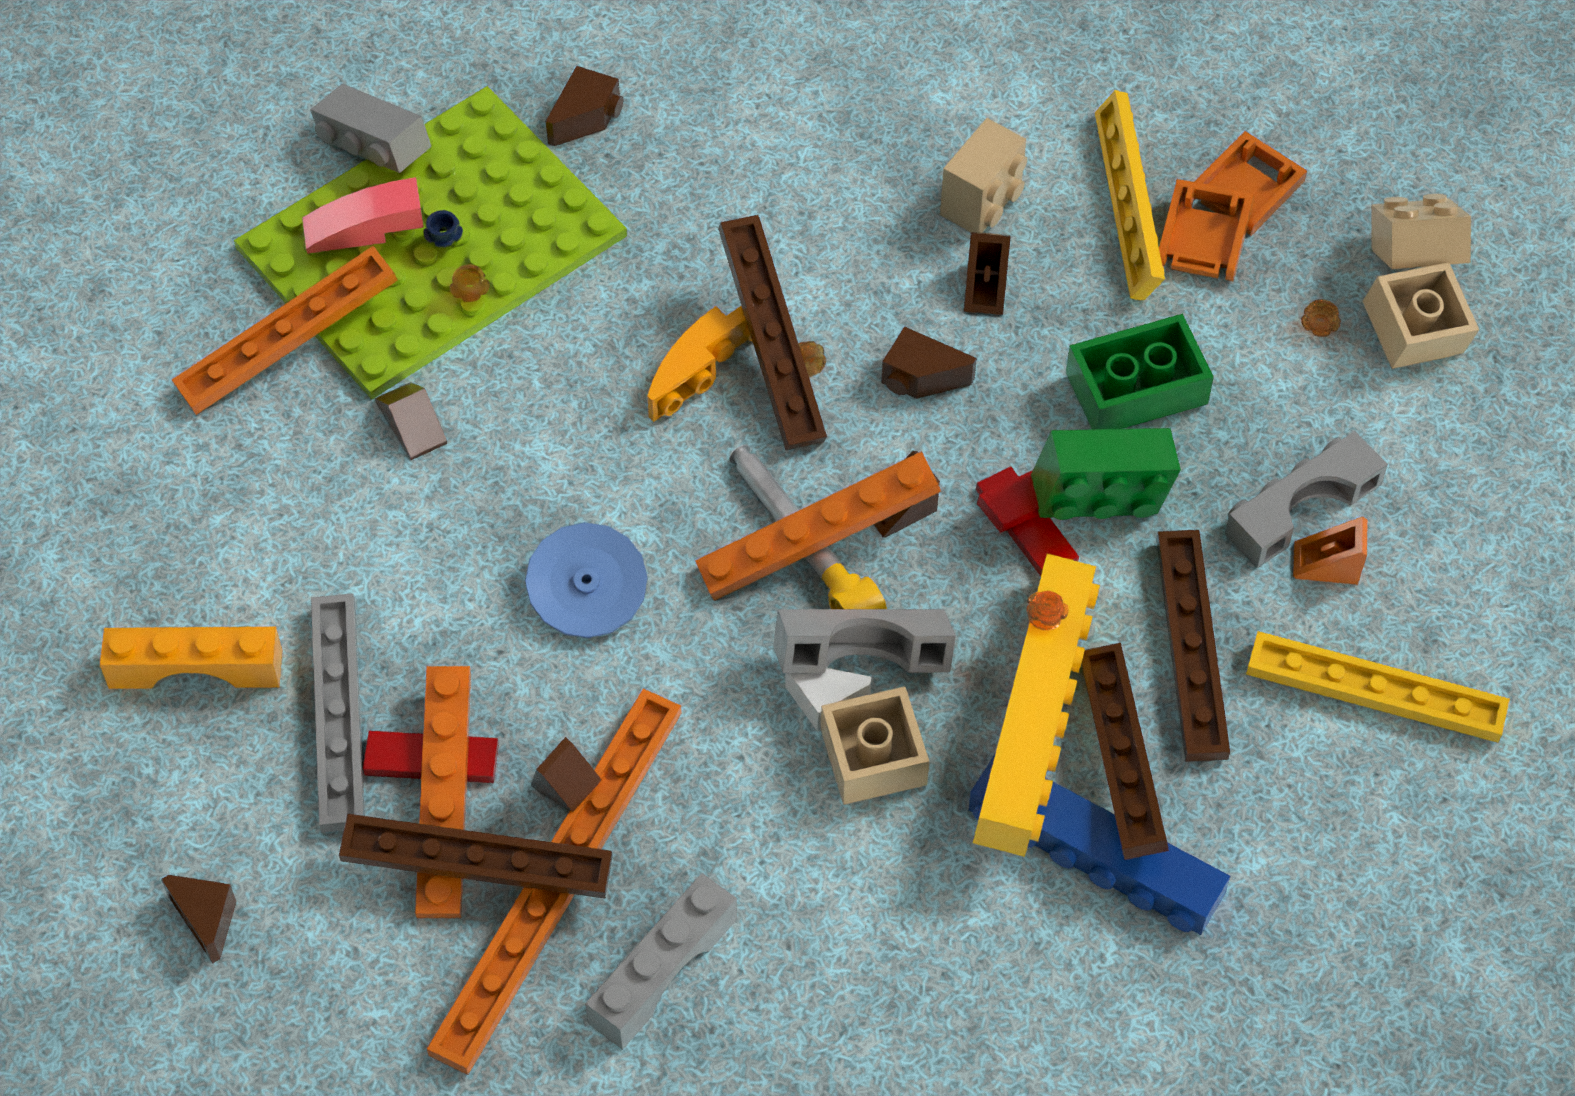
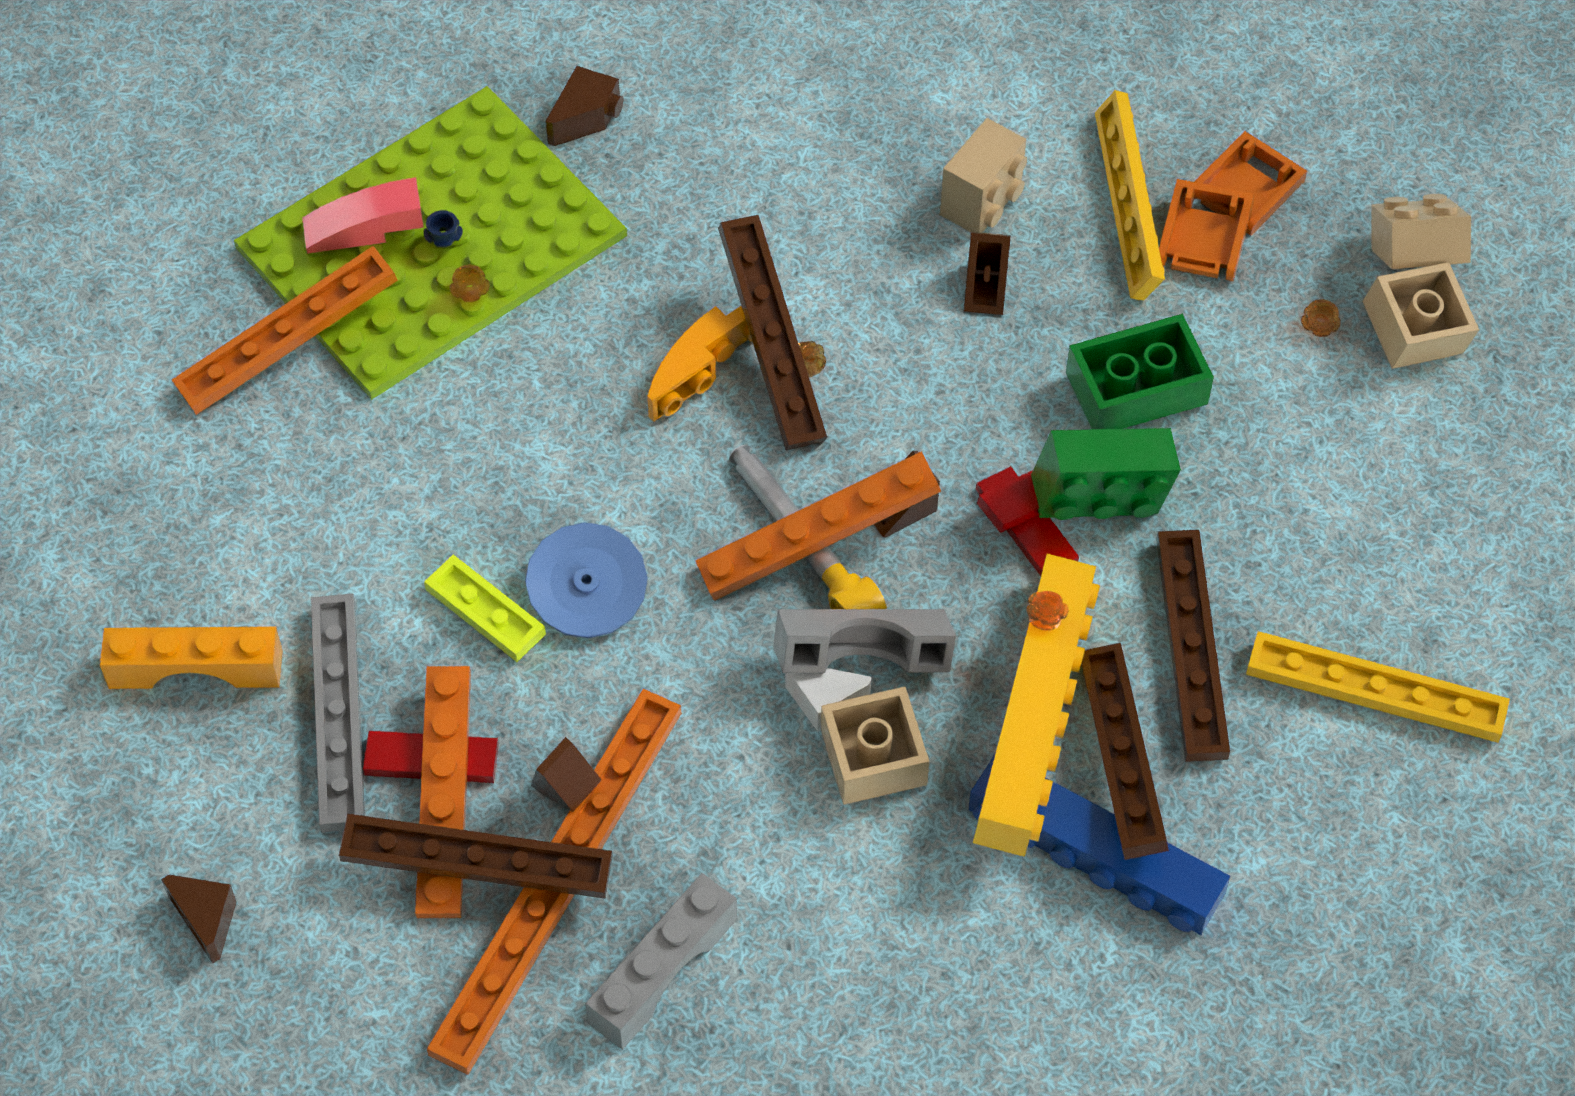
(370, 128): light grey brick -> none
(412, 419): slope -> none
(485, 608): none -> neon yellow plate
(925, 366): reddish brown slope -> none
(1333, 554): orange slope -> none
(1342, 471): light grey arch -> none

